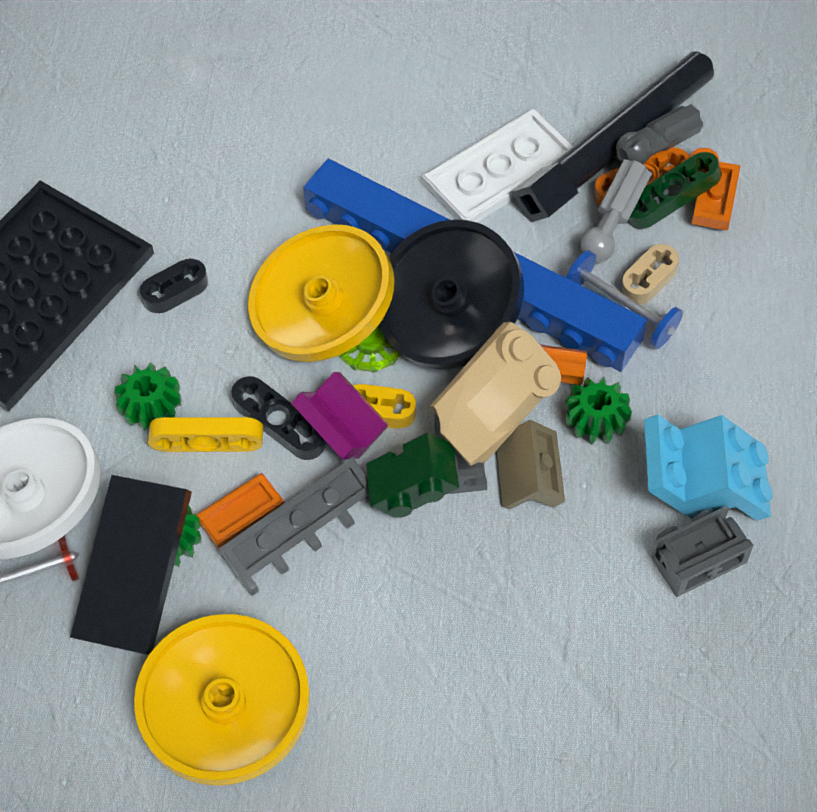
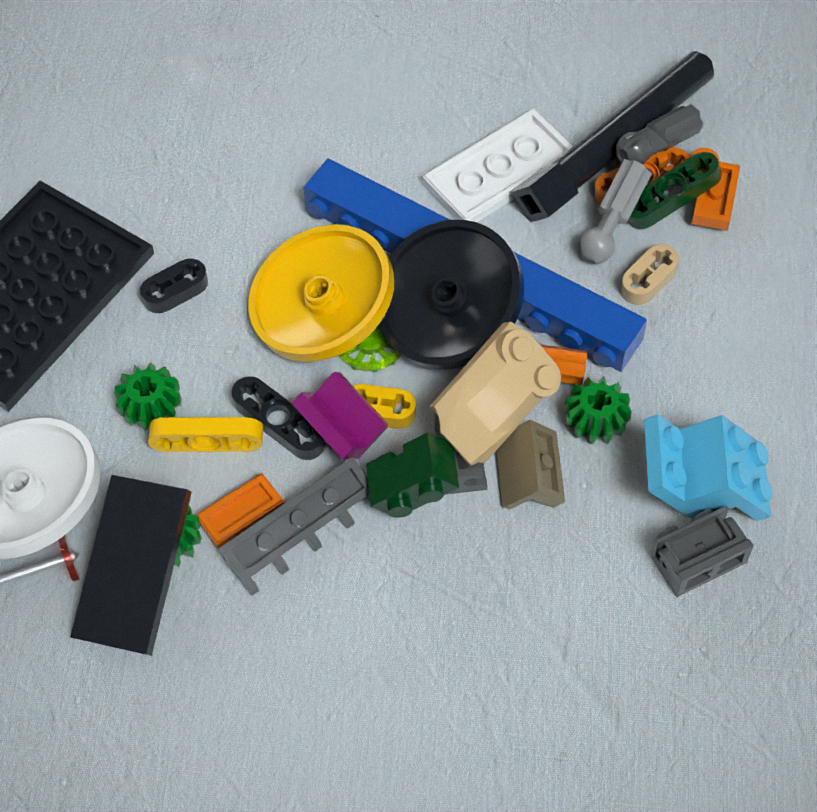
(222, 699): yellow dish -> none
(665, 328): axle -> none

